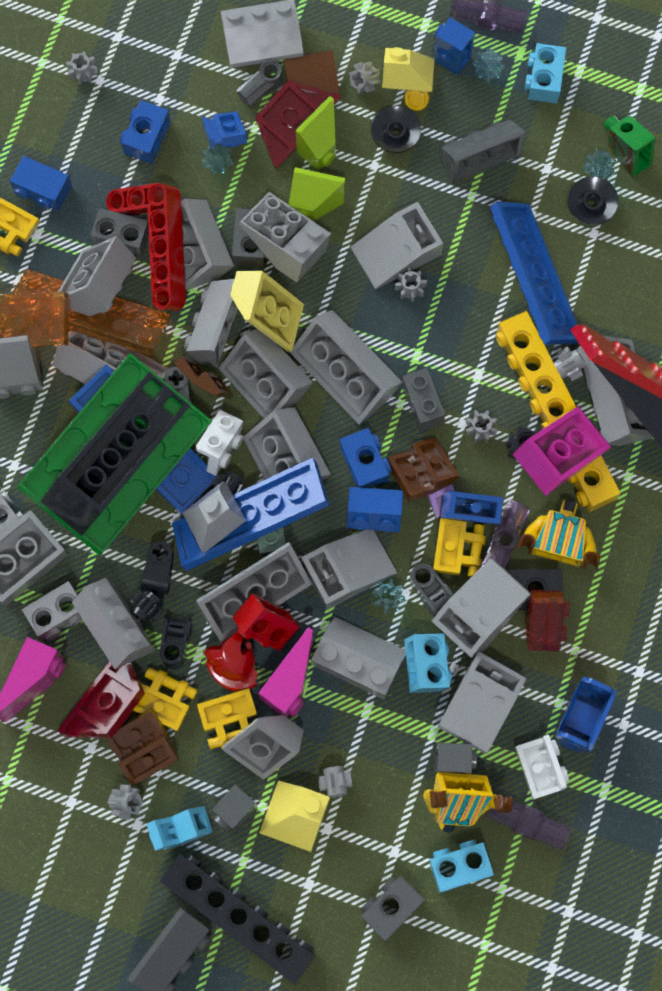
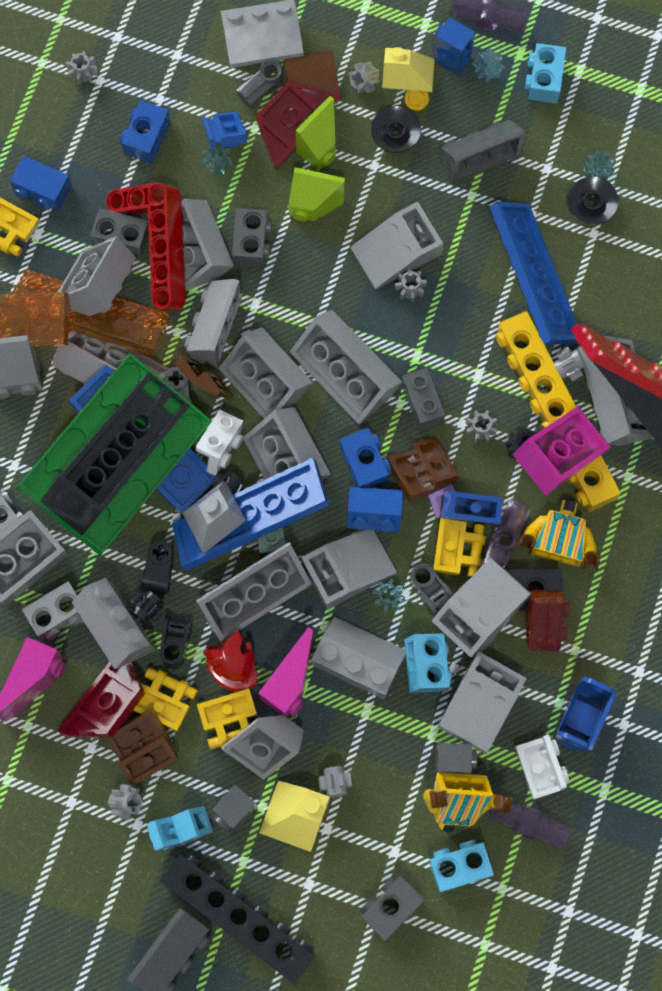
(265, 622): red brick -> none
(267, 306): light yellow slope -> none
(285, 236): light grey slope -> none
(630, 144): green torso -> none

